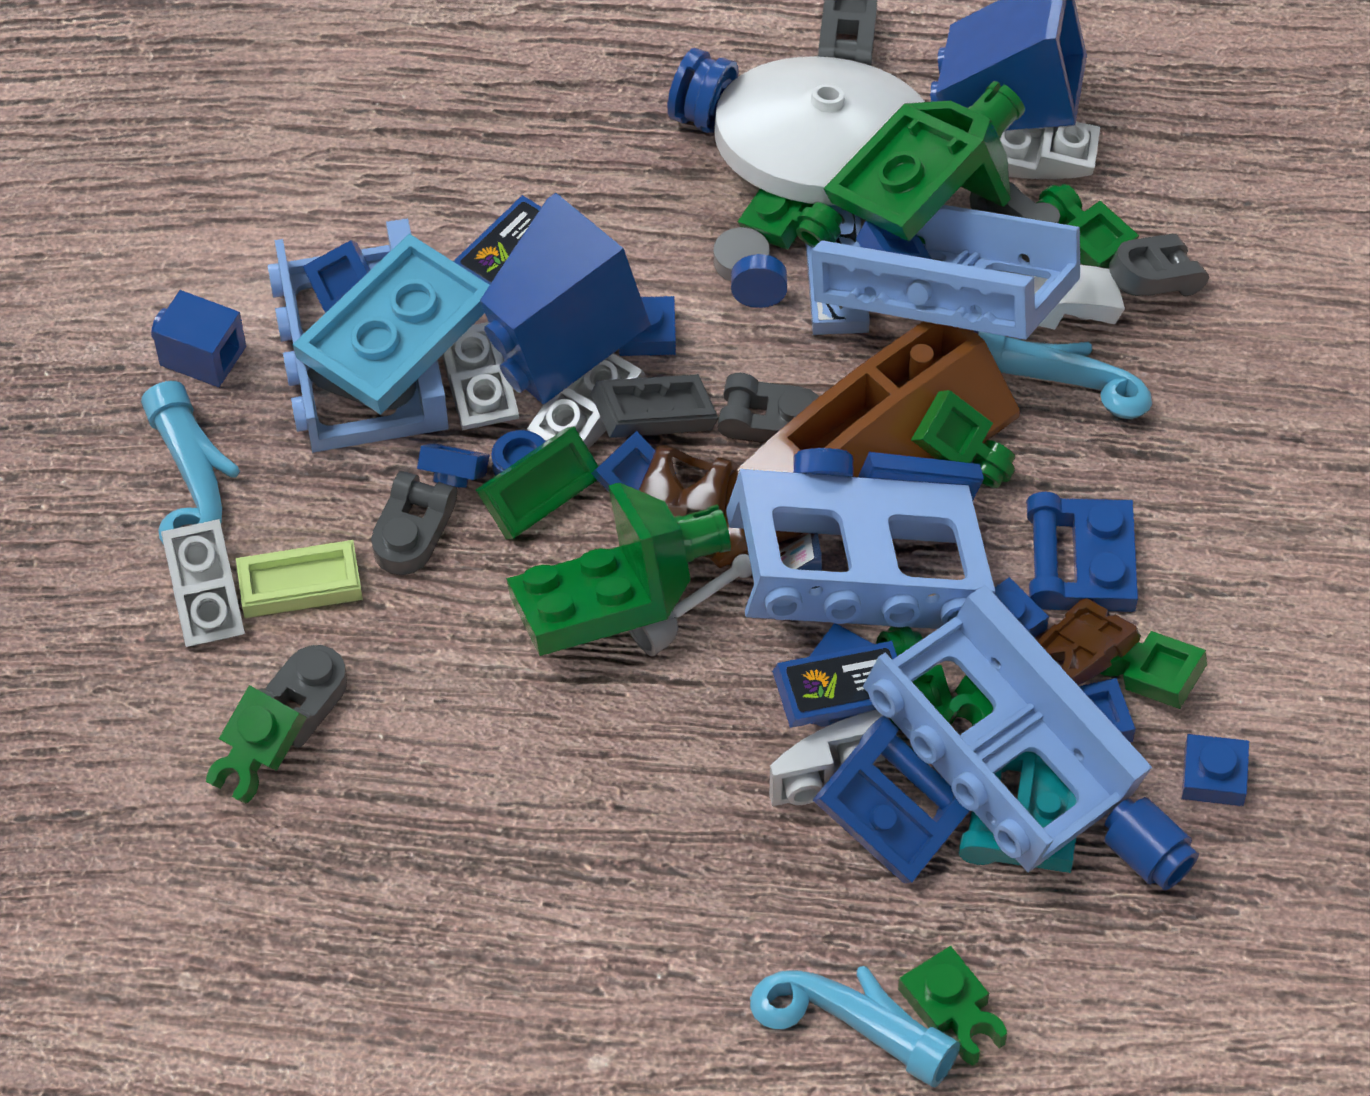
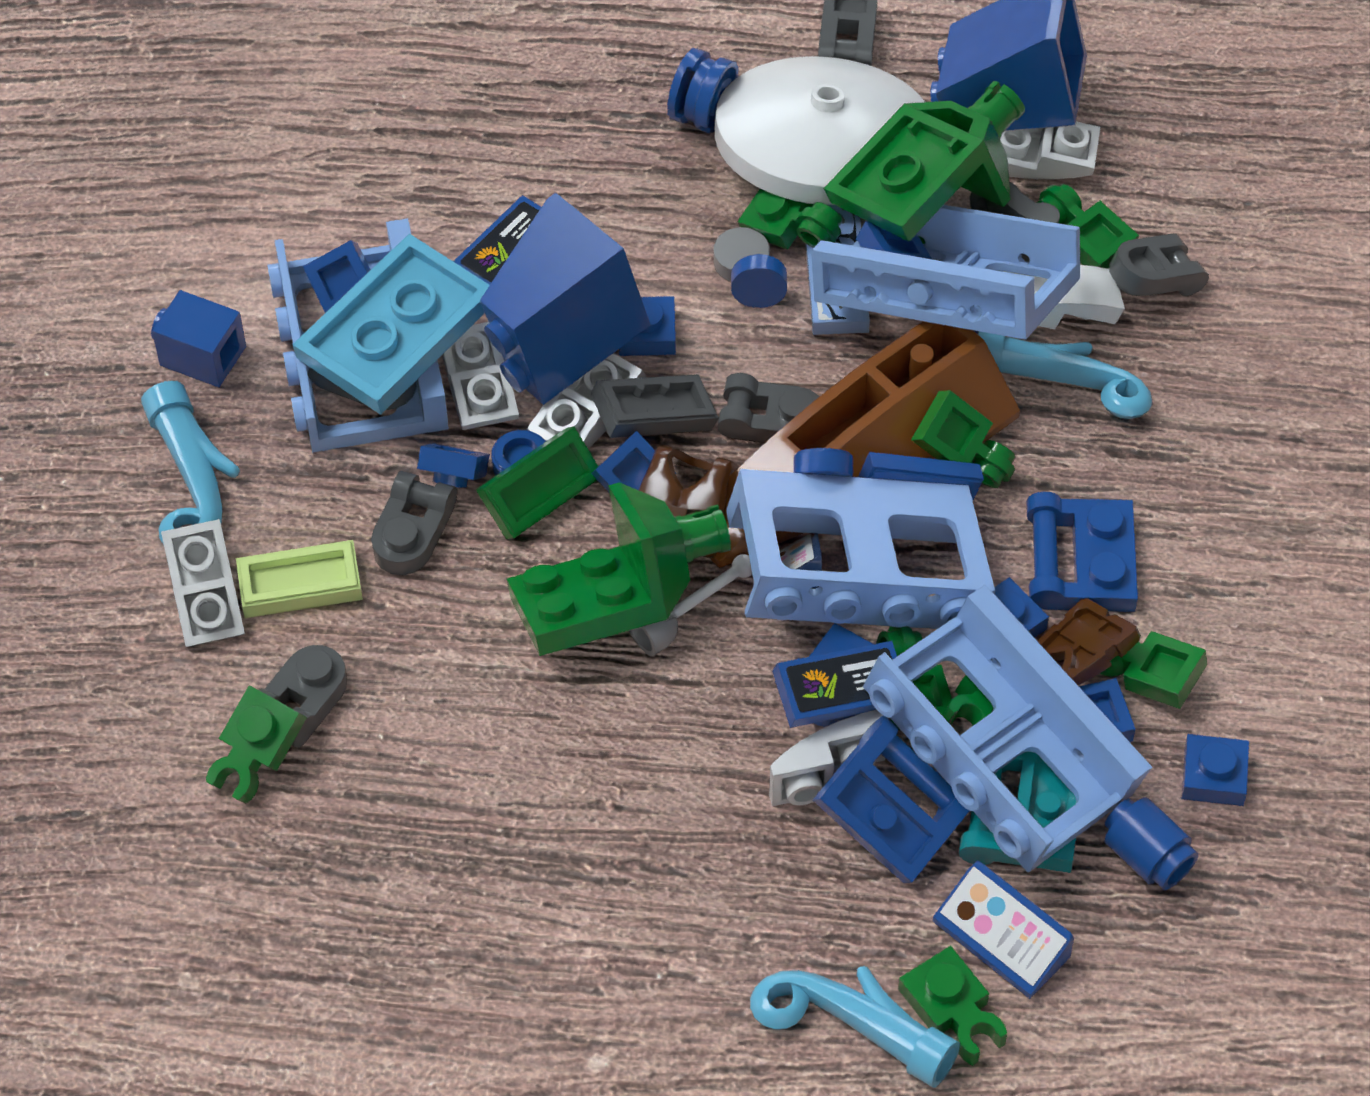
(1004, 929): none -> slope

